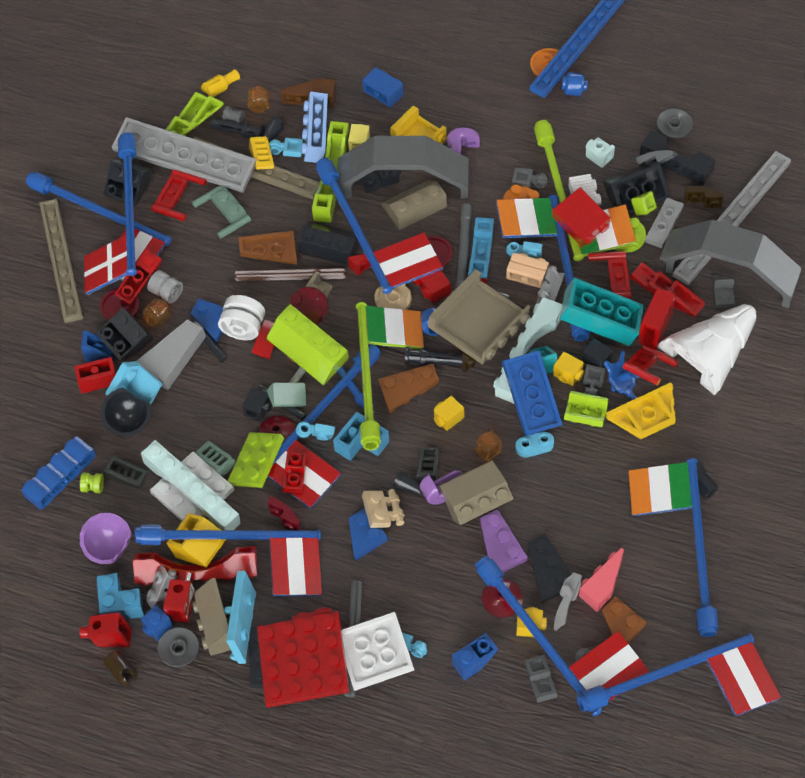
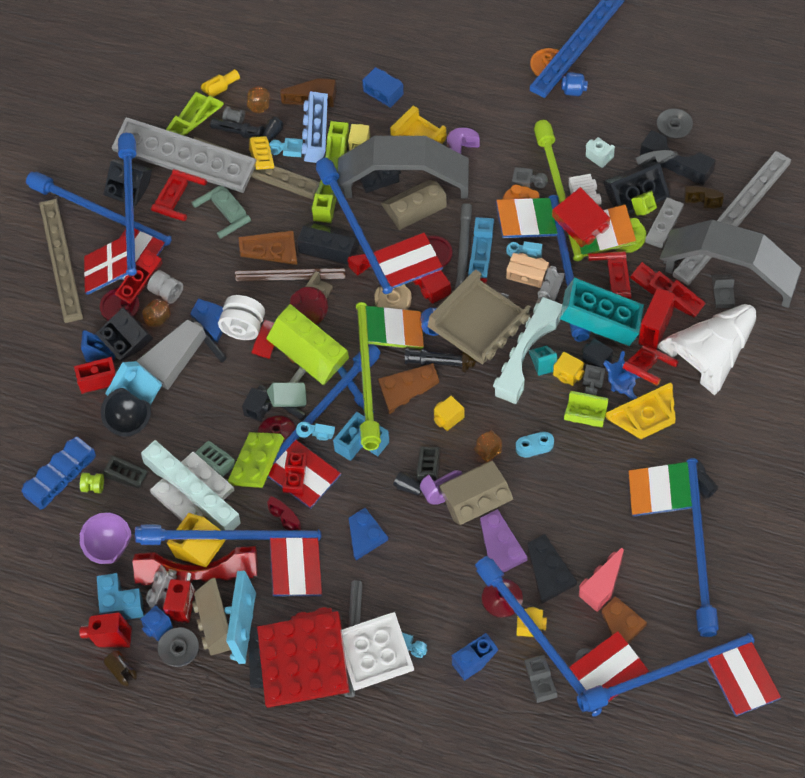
(377, 510): tan plate -> none
(531, 393): blue plate -> none
(569, 593): light grey piece -> none

